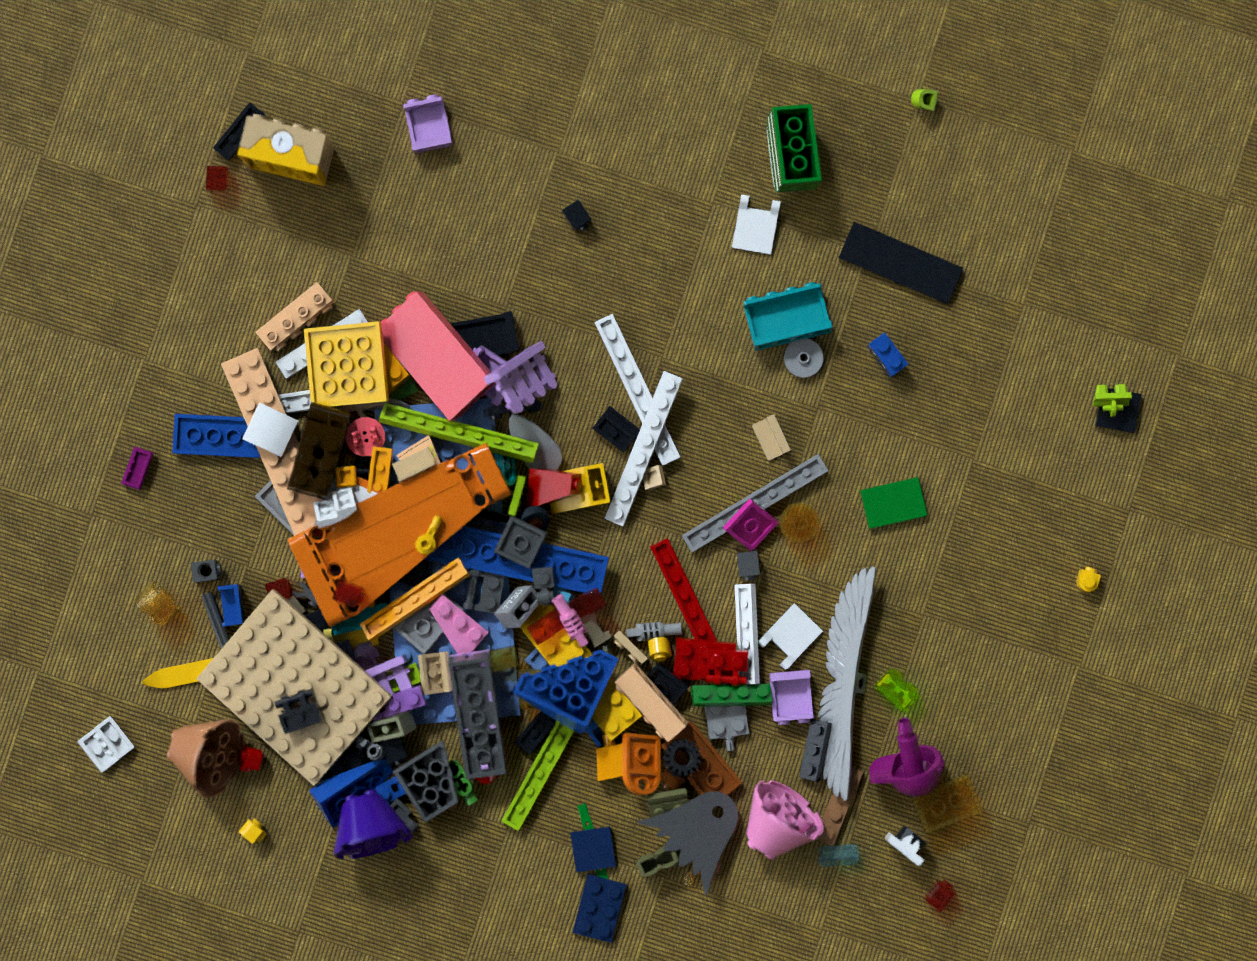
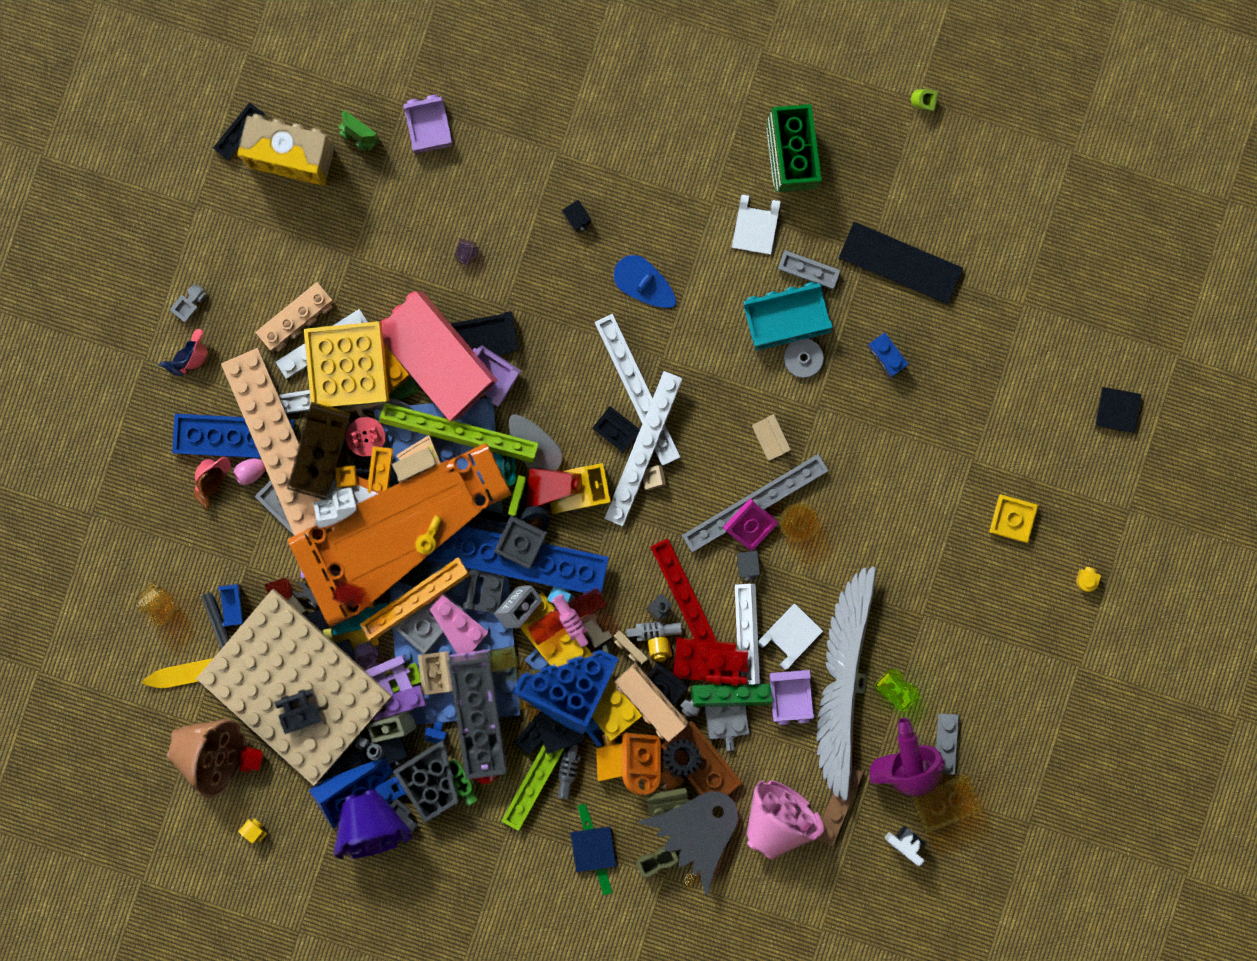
(105, 744): white slope -> none
(137, 468): magenta plate -> none
(185, 307): none -> light grey plate
(188, 358): none -> hair
(197, 567): dark grey brick -> none
(208, 479): none -> dark orange hair
(216, 178): clear red panel -> none
(249, 471): none -> bright pink animal
(270, 429): white slope -> none
(359, 132): none -> bright green slope
(435, 735): none -> blue tile
(465, 251): none -> clear purple plate
(497, 412): black plate -> none
(515, 377): lavender fence -> none
(543, 579): dark grey plate -> none
(556, 735): none -> black plate
(568, 771): none -> dark grey hinge
(599, 908): dark blue plate -> none
(643, 282): none -> blue shield
(659, 607): none -> dark grey plate
(688, 708): none -> light grey plate
(808, 269): none -> light grey plate
(815, 750): black plate -> none
(829, 855): clear light blue hinge -> none
(893, 503): green tile -> none
(939, 894): clear red brick -> none
(947, 740): none -> light grey plate
(1013, 518): none -> yellow plate
(1112, 401): lime hips -> none

